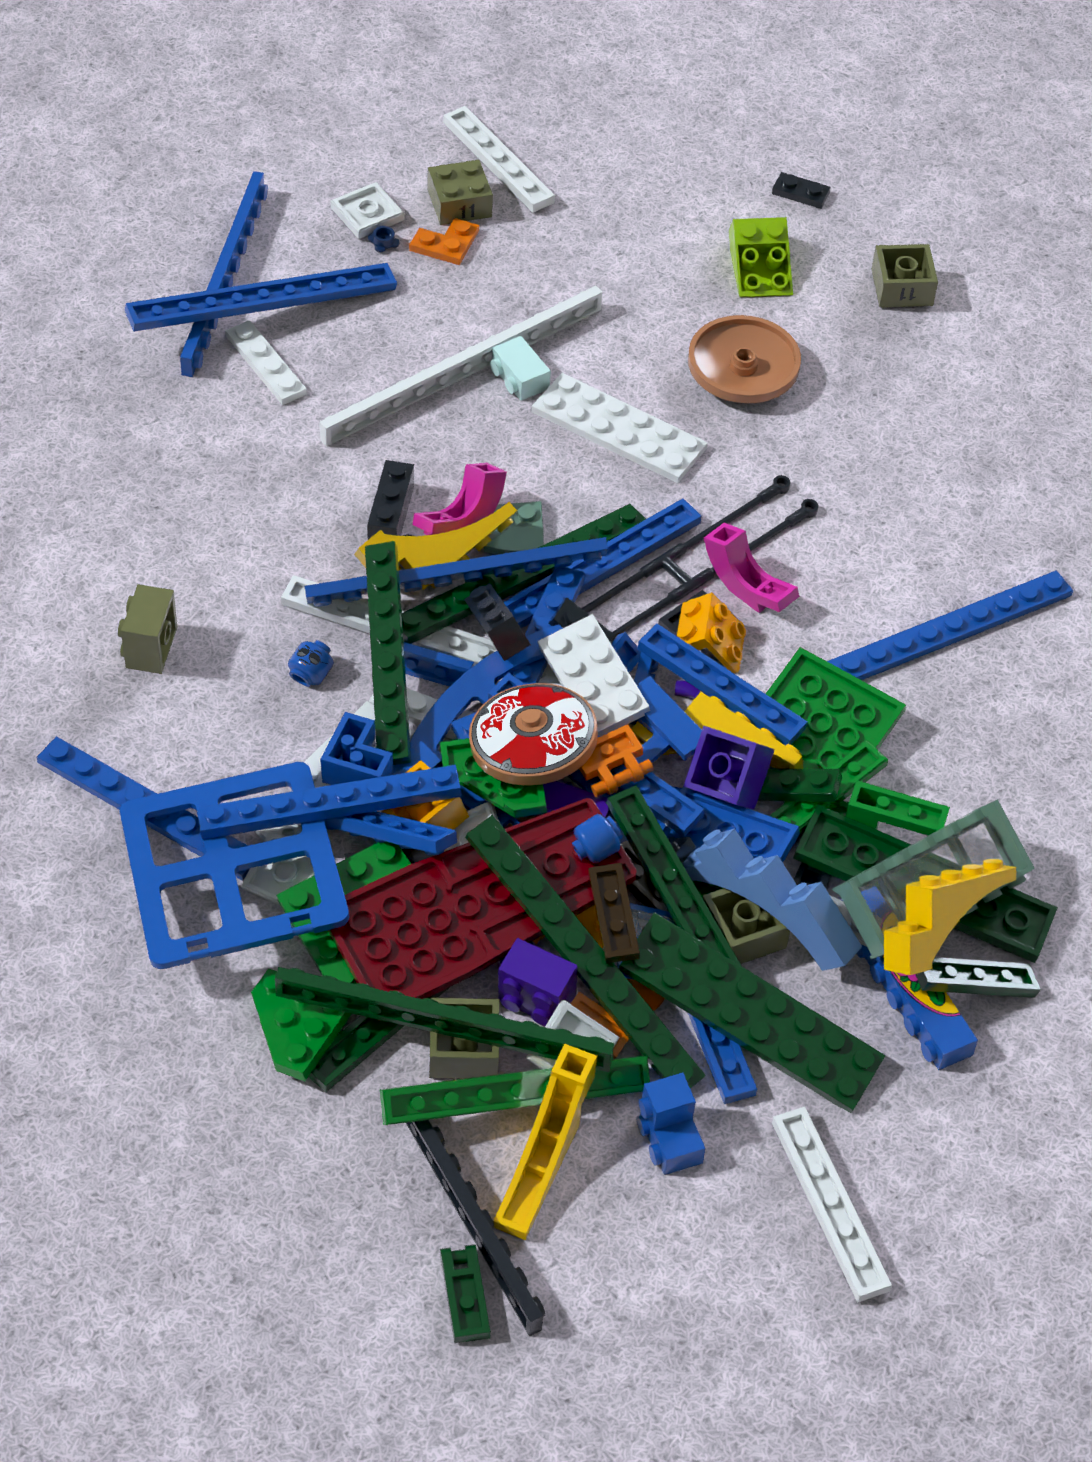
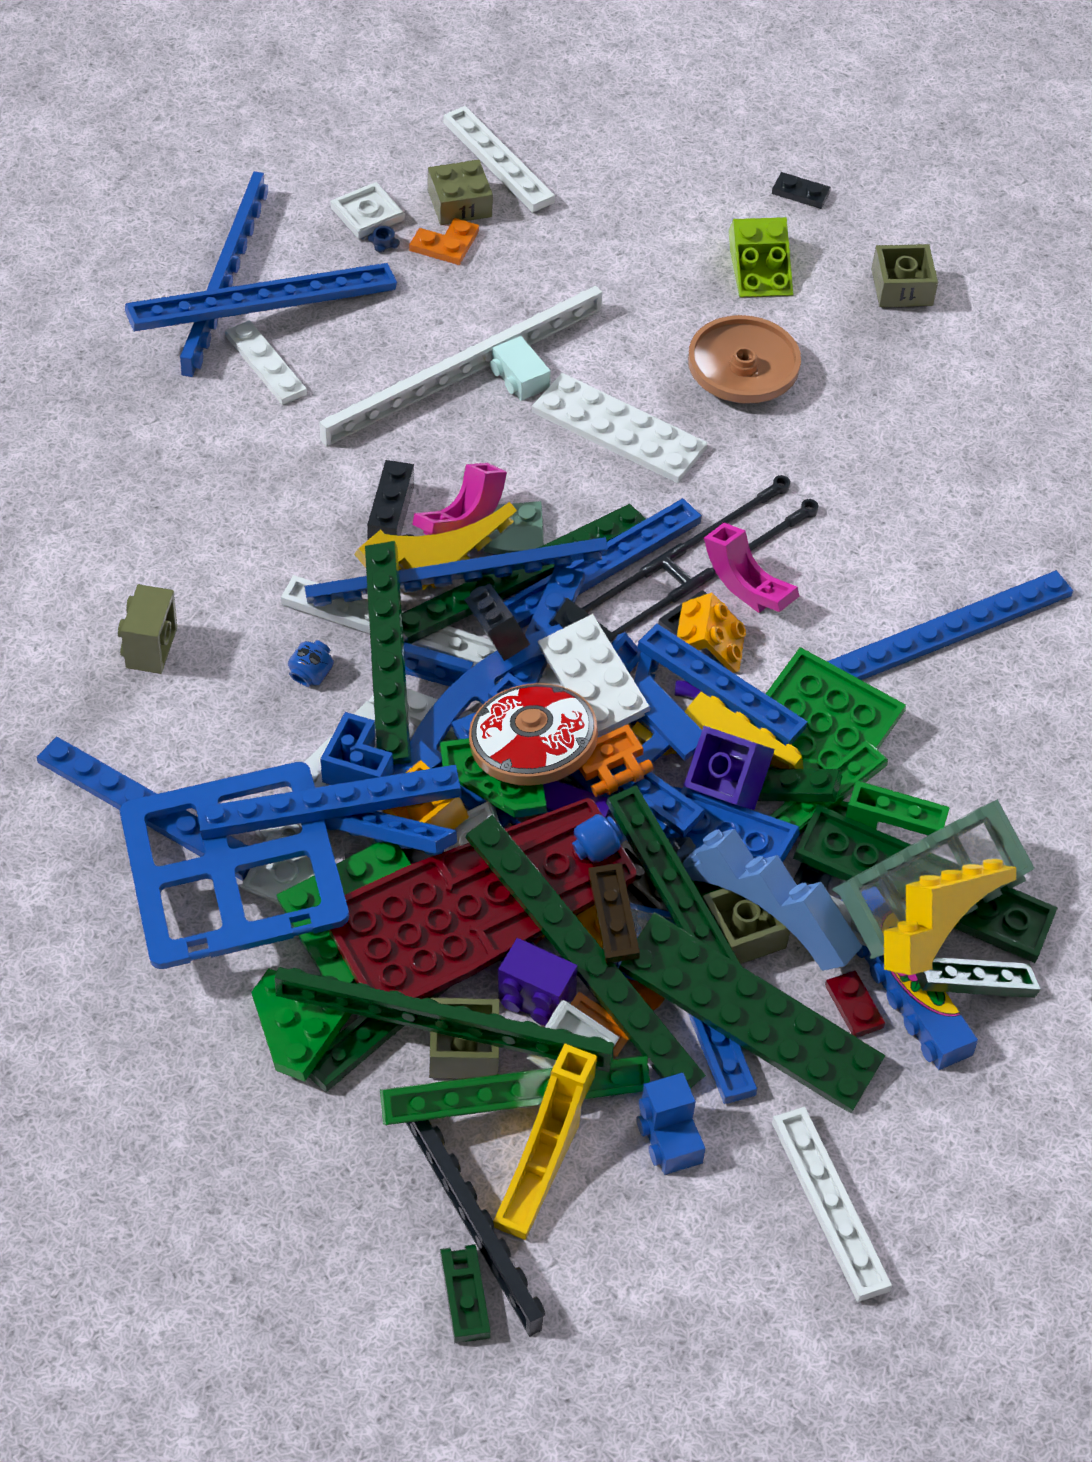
(855, 1004): none -> dark red plate

